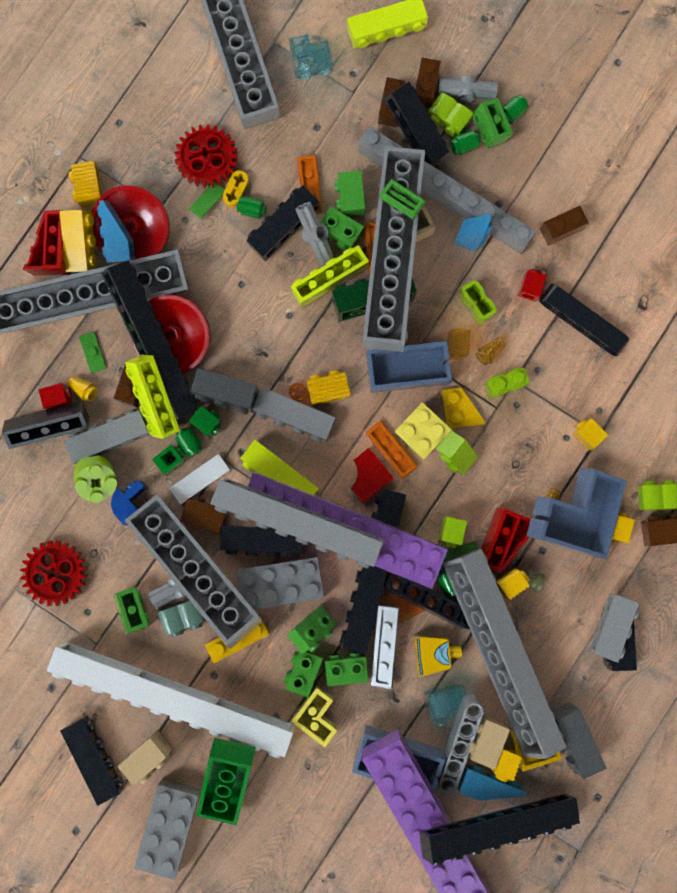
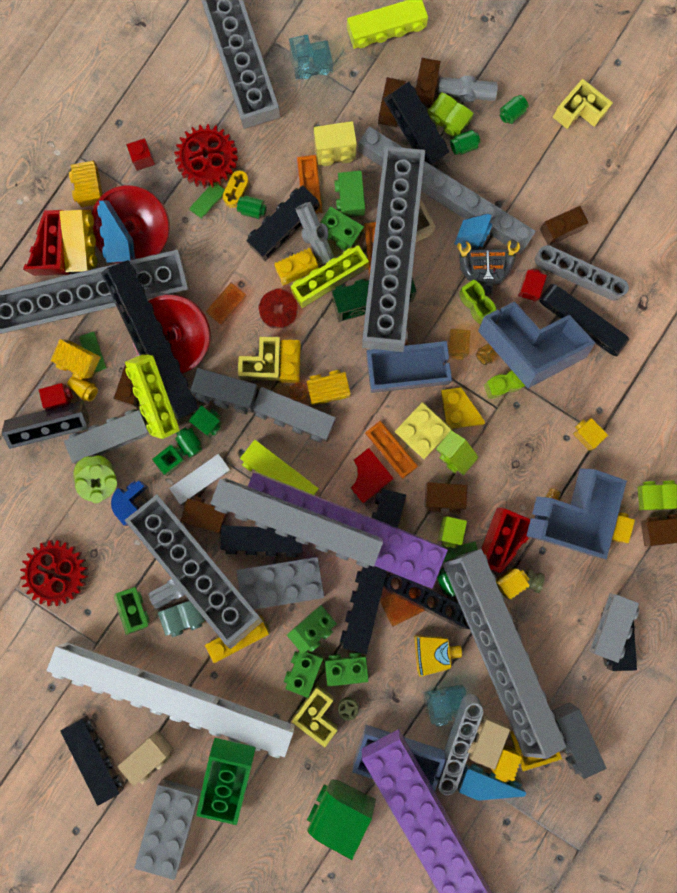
(75, 359): none -> yellow brick
(140, 154): none -> red brick
(226, 303): none -> clear orange plate
(266, 365): none -> light yellow brick
(289, 309): none -> clear red plate
(289, 361): none -> yellow brick
(295, 266): none -> yellow brick
(335, 143): none -> light yellow brick
(341, 817): none -> green brick
(349, 712): none -> olive wheel
(385, 646): plate -> none
(415, 209): bright green tile -> none
(445, 496): none -> reddish brown brick
(487, 266): none -> dark grey torso
(492, 123): bright green brick -> none
(498, 828): black brick -> none
(532, 351): none -> sand blue piece
(582, 101): none -> light yellow brick
(591, 272): none -> light grey beam

